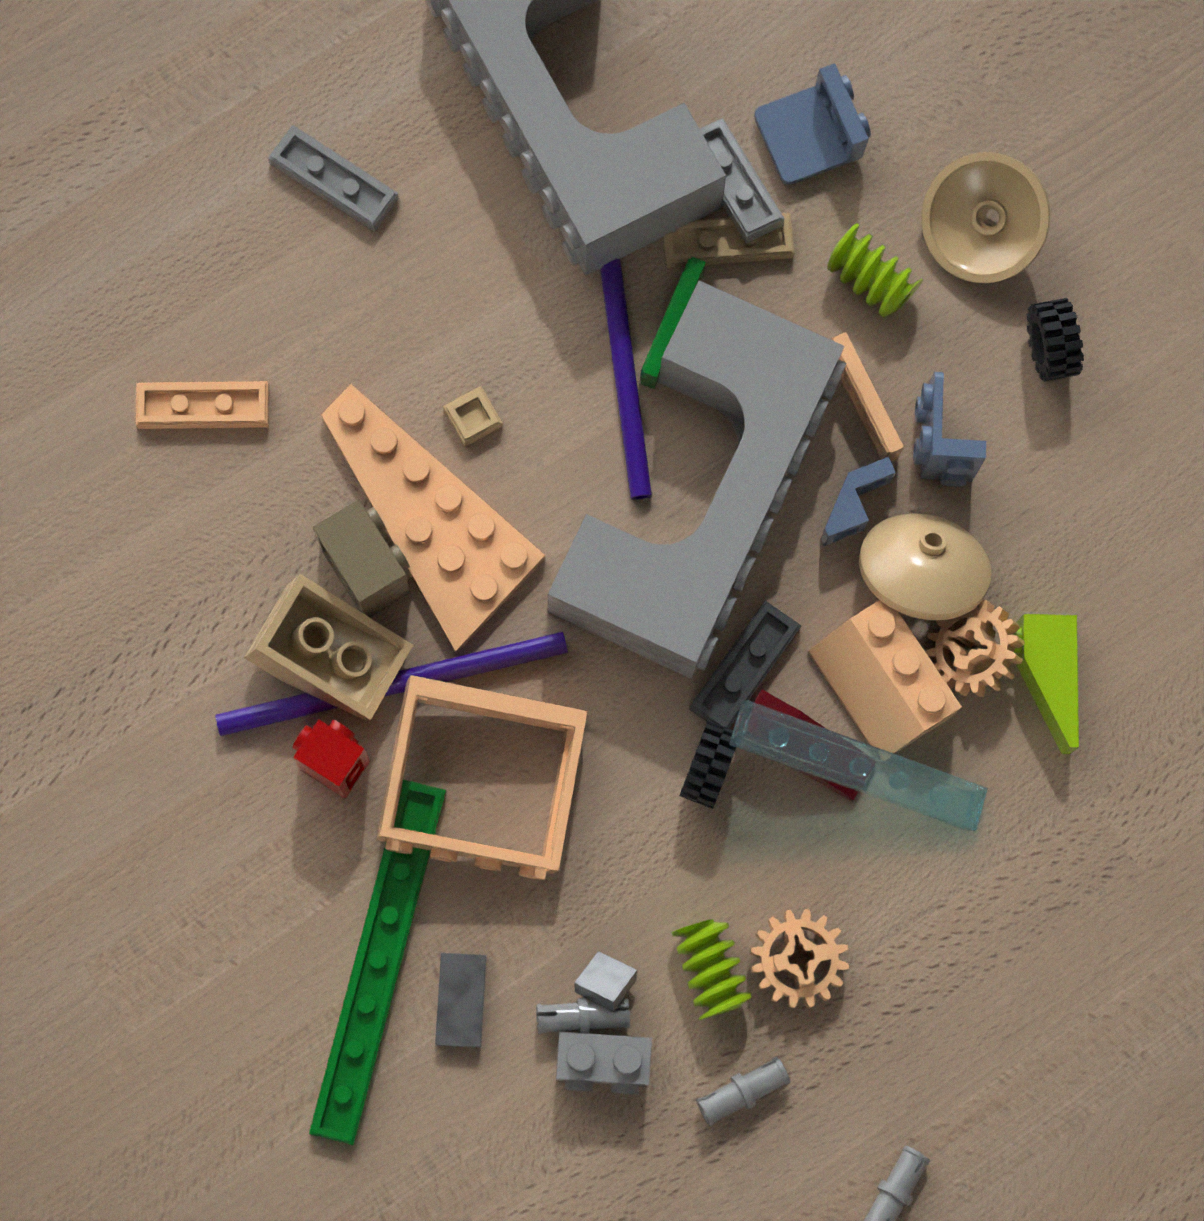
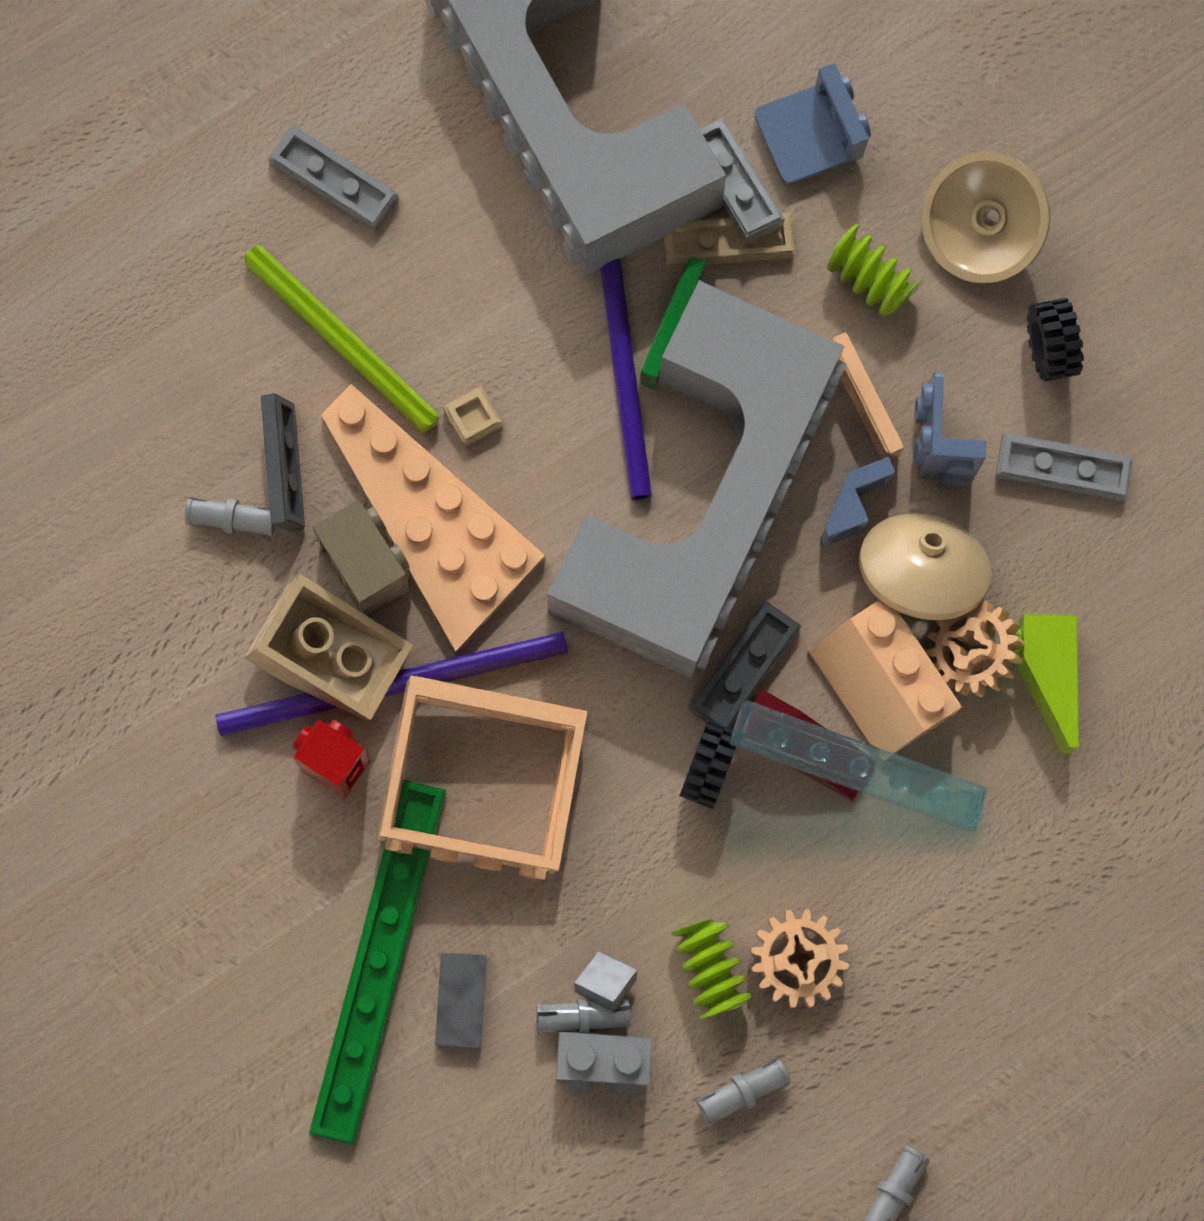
(202, 405): light nougat tile -> none
(229, 516): none -> light grey pin
(282, 462): none -> dark grey tile
(341, 338): none -> lime axle
(1064, 467): none -> light grey tile

